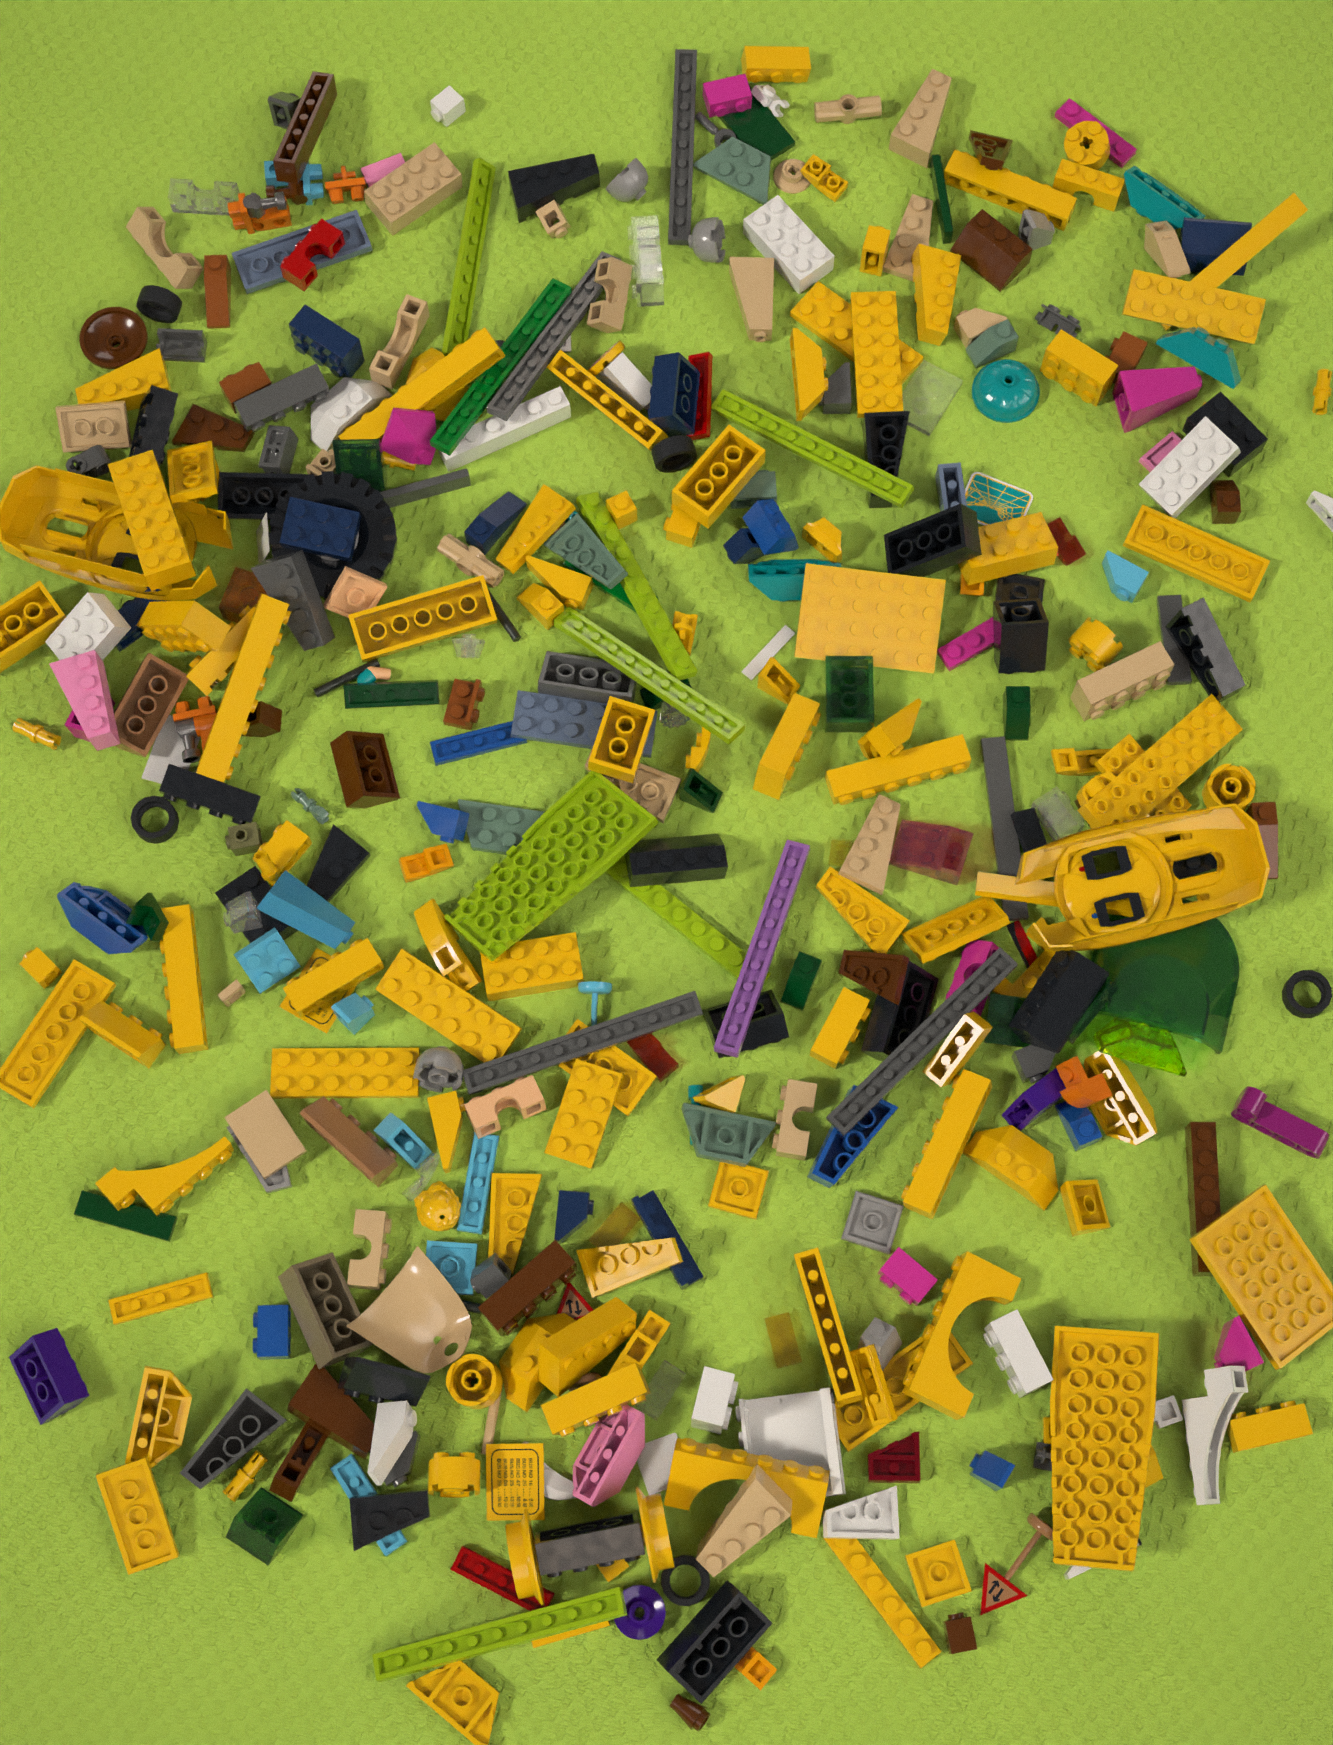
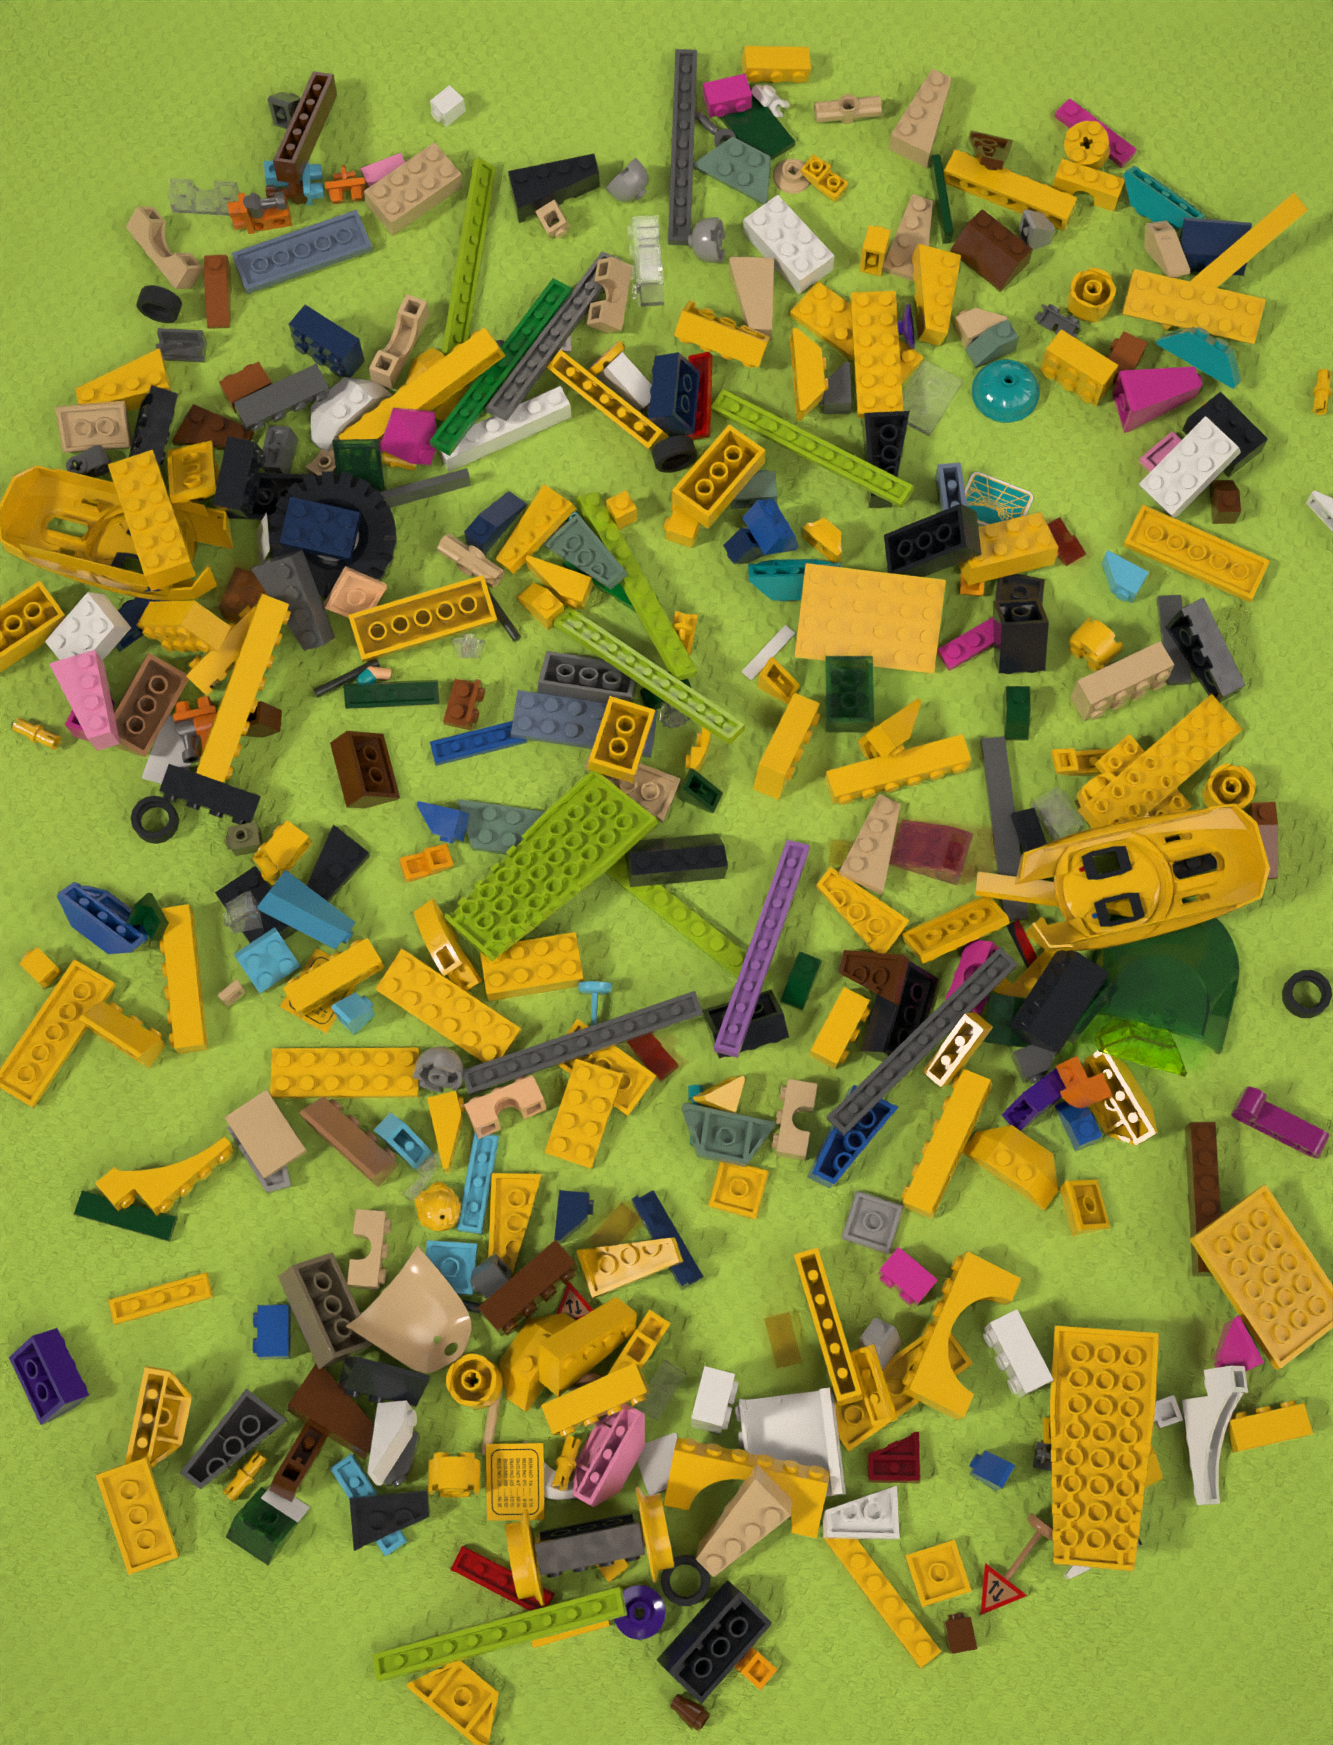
(109, 328): reddish brown dish -> none
(239, 477): none -> black brick
(294, 1509): none -> white sticker
(309, 805): sand green piece -> none
(321, 239): red arch -> none
(566, 1463): none -> yellow pin
(721, 335): none -> yellow wedge
(906, 326): none -> dark purple dish
(1091, 295): none -> yellow brick

